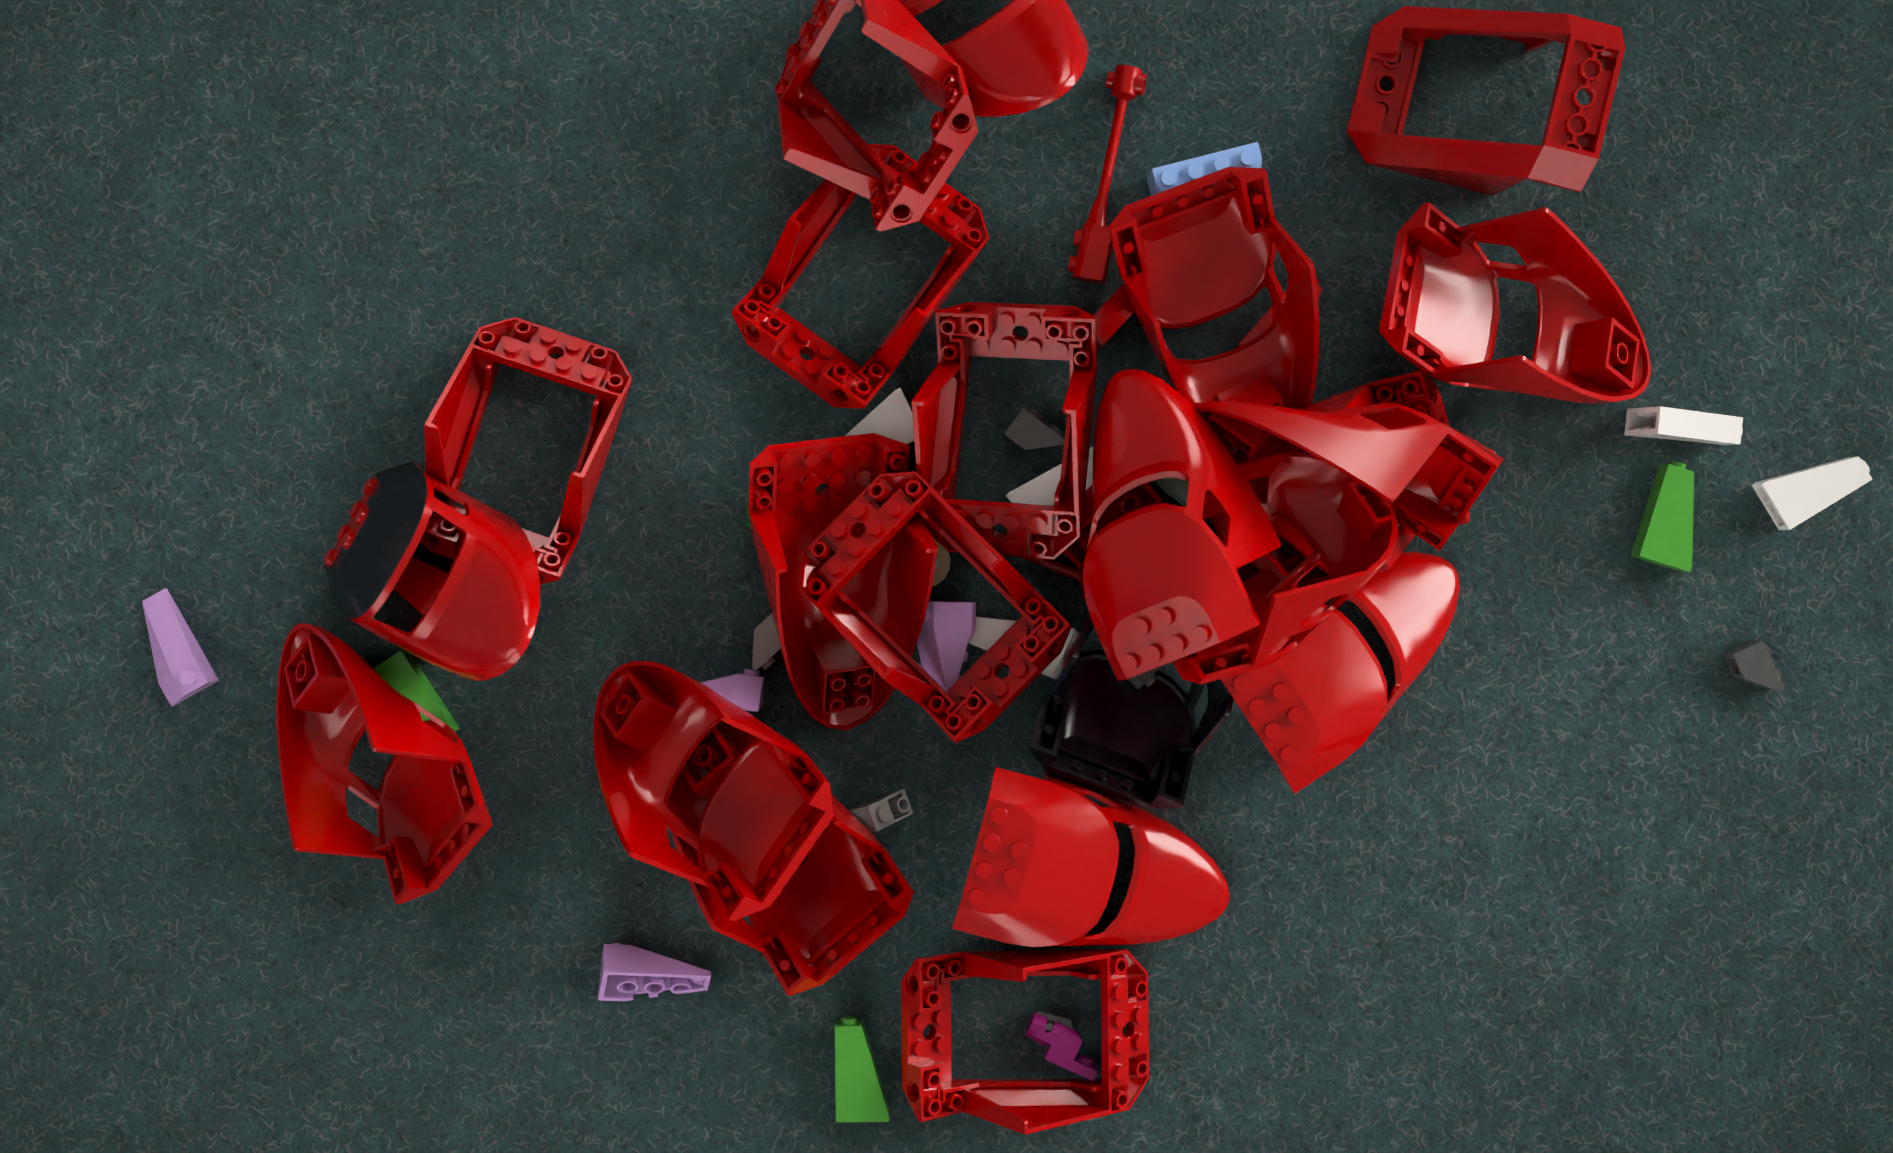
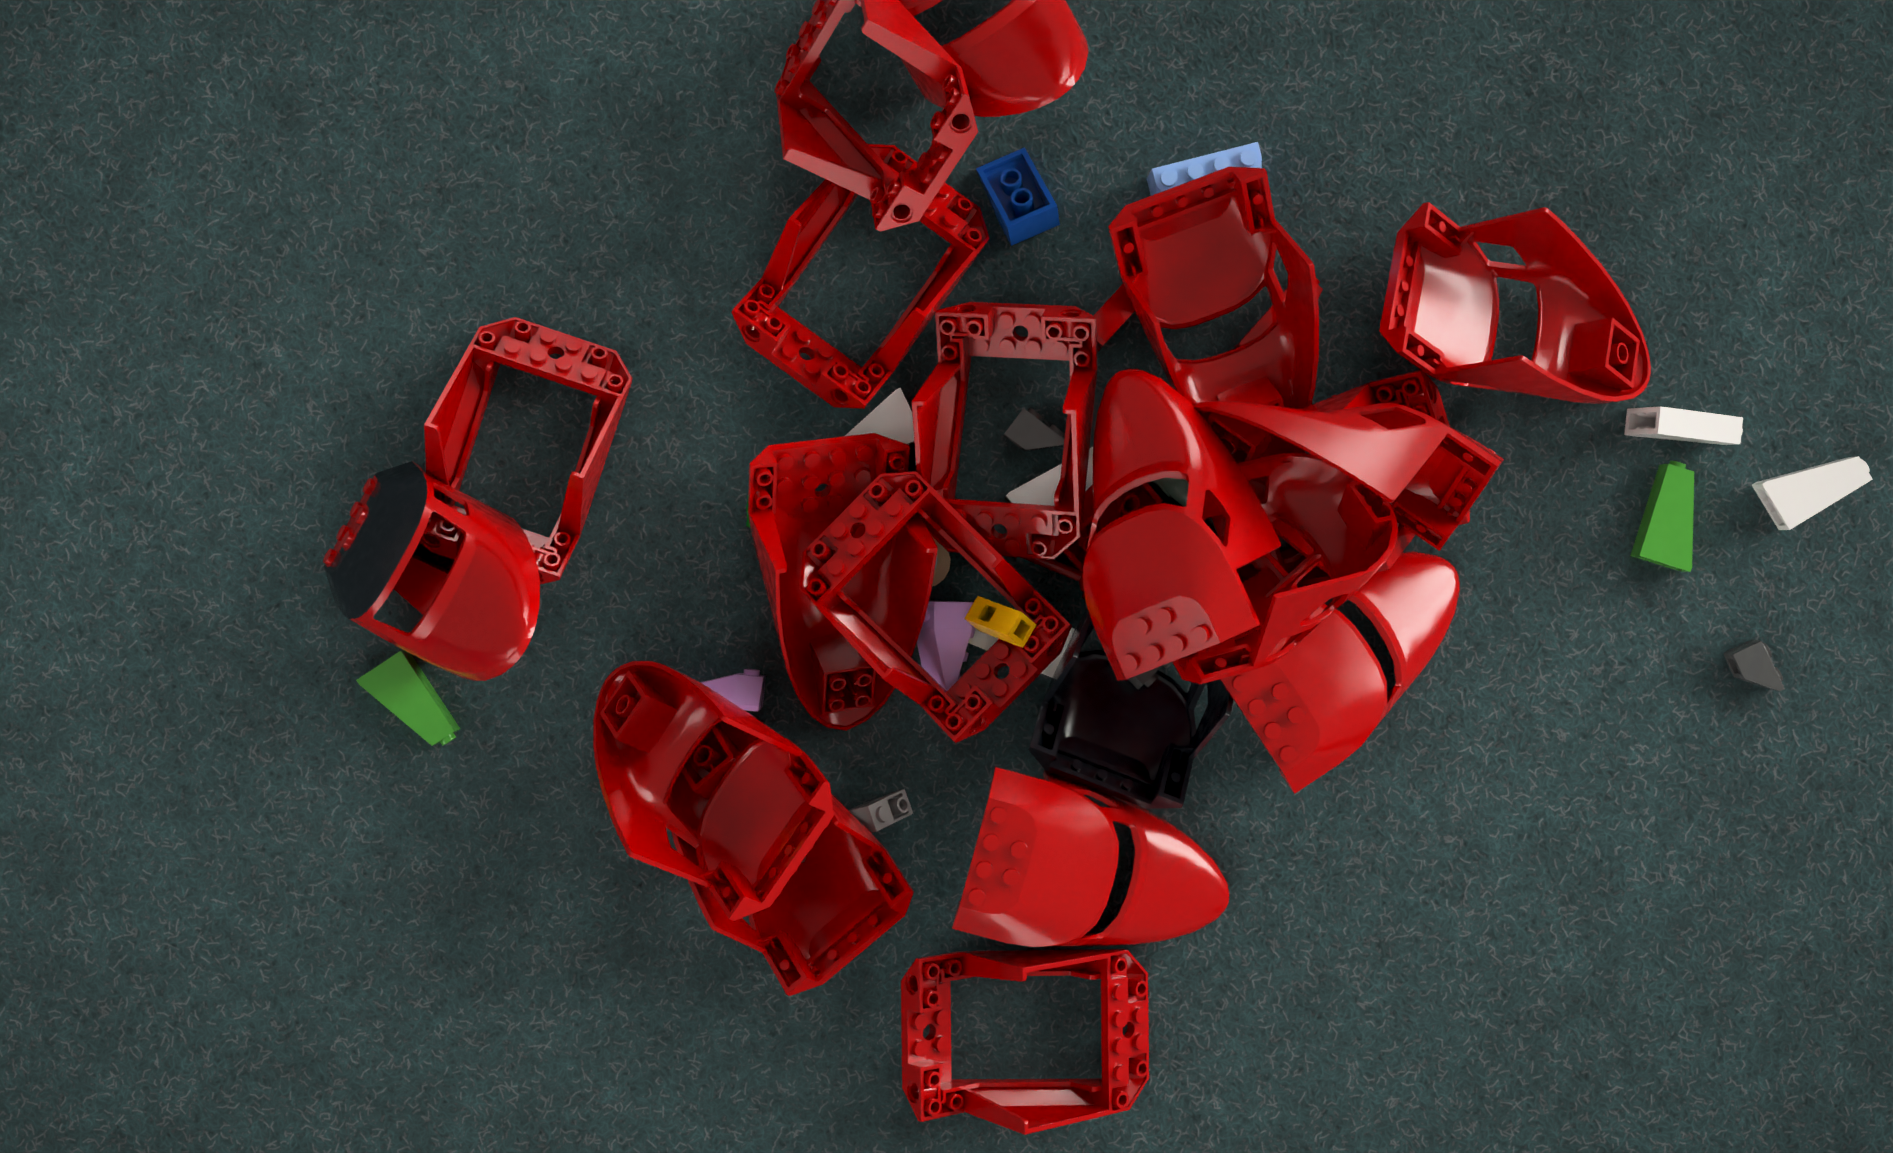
(177, 656): lavender wedge -> none
(429, 792): red piece -> none
(633, 971): lavender wedge -> none
(765, 644): light grey slope -> none
(857, 1079): bright green slope -> none
(1000, 621): none -> yellow brick
(1018, 196): none -> blue slope
(1061, 1043): magenta plate -> none
(1094, 238): red bar -> none
(1571, 132): red piece -> none

